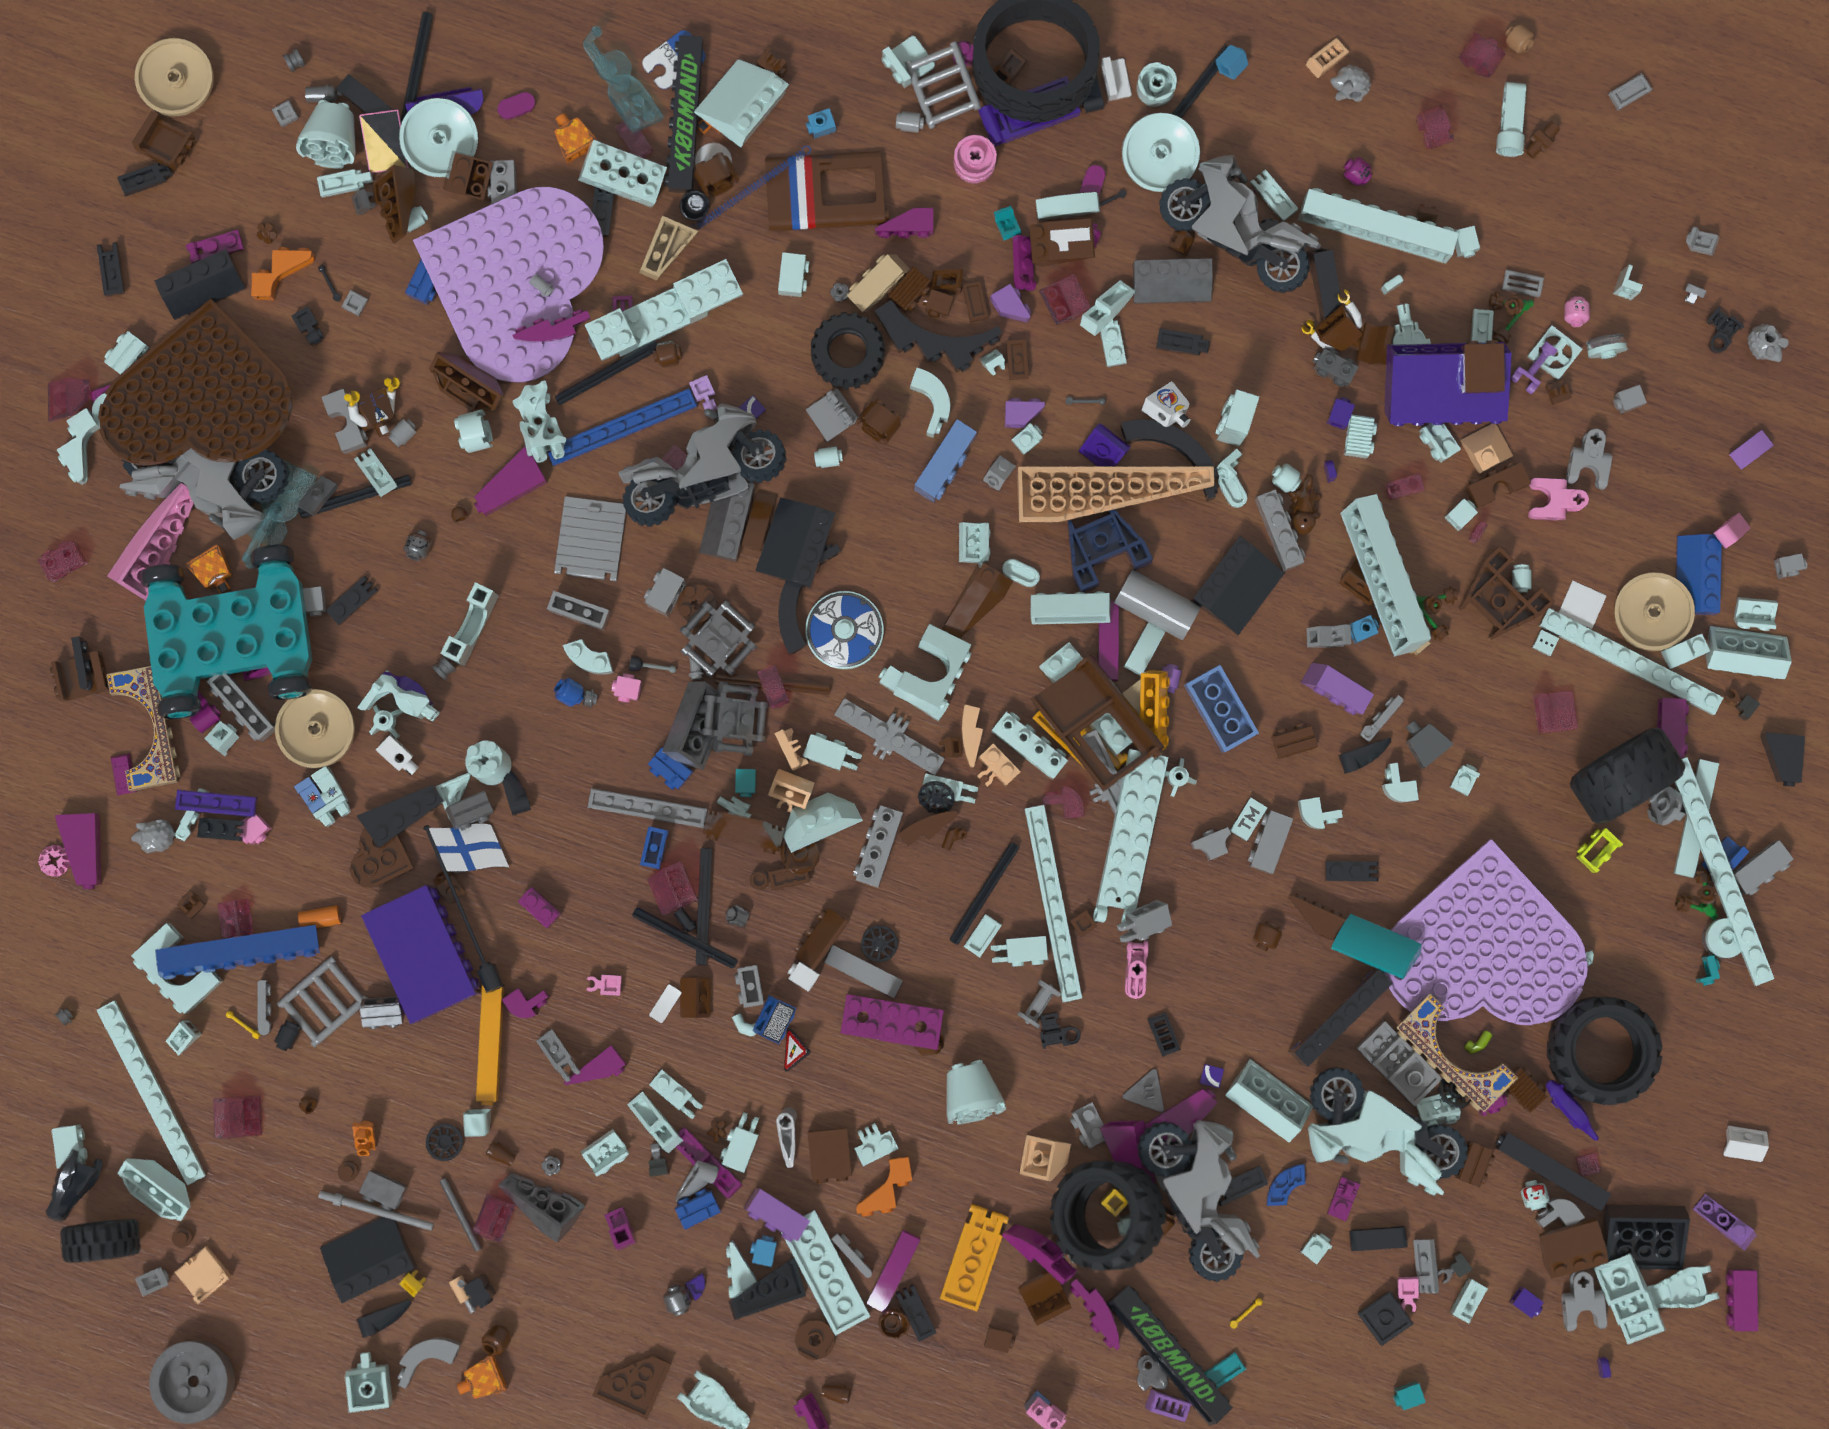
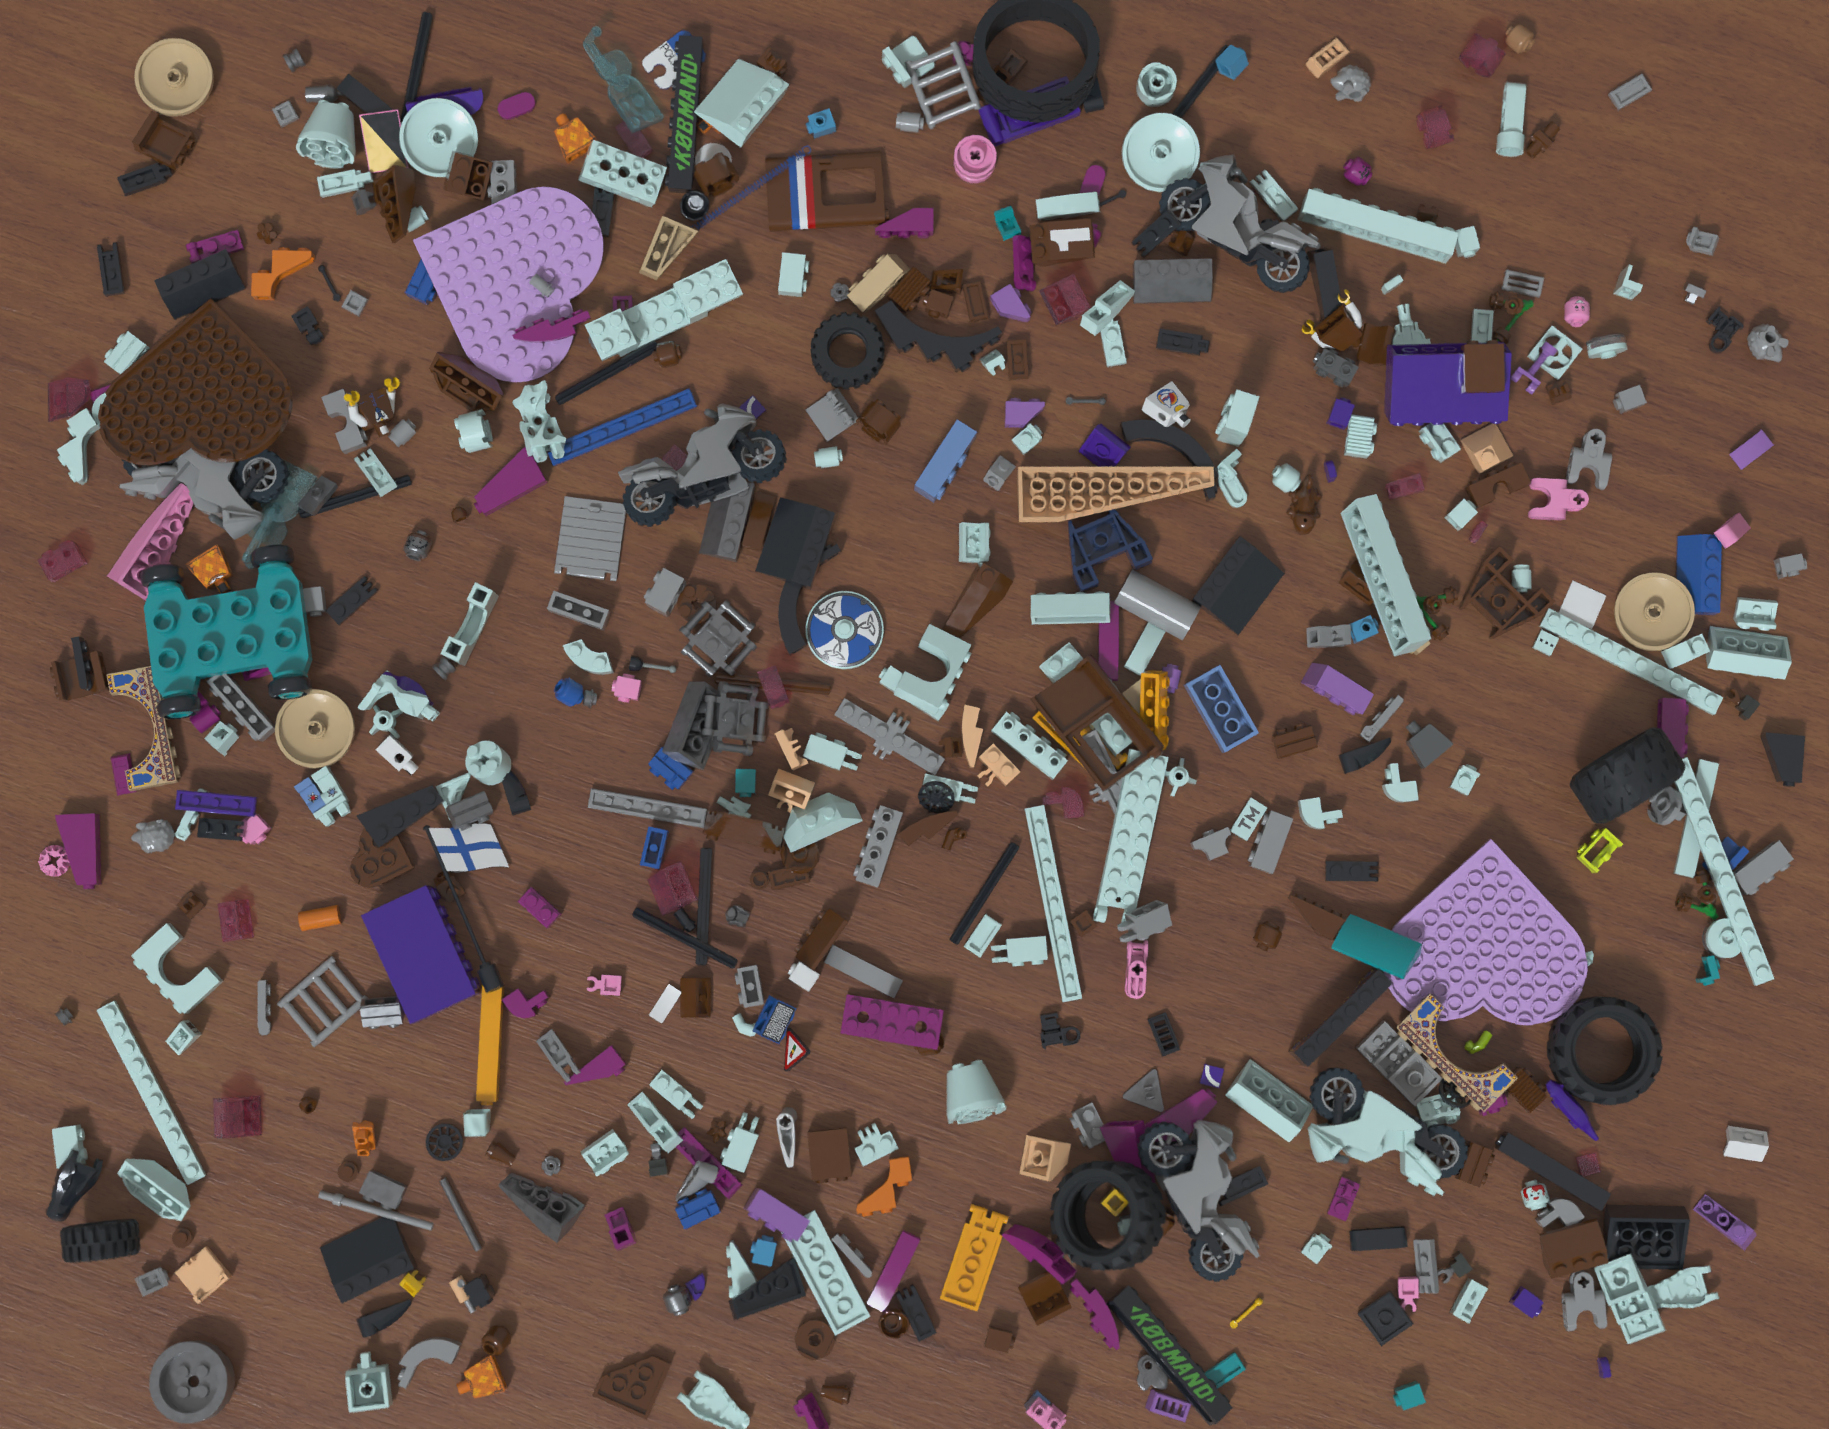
(229, 1014): yellow hinge -> none
(237, 951): blue brick -> none
(287, 1035): black brick -> none
(493, 1218): clear pink brick -> none
(696, 671): light grey pin -> none
(702, 390): lavender plate -> none
(879, 943): black wheel -> none
(934, 389): light aqua arch -> none
(1020, 573): light aqua tile -> none
(1039, 1003): light grey hose -> none
(1115, 78): white panel -> none
(1156, 233): none -> black hinge
(1279, 530): light grey brick -> none
(1284, 1184): blue tile -> none
(1555, 712): clear pink bracket -> none
(1742, 1299): magenta brick -> none

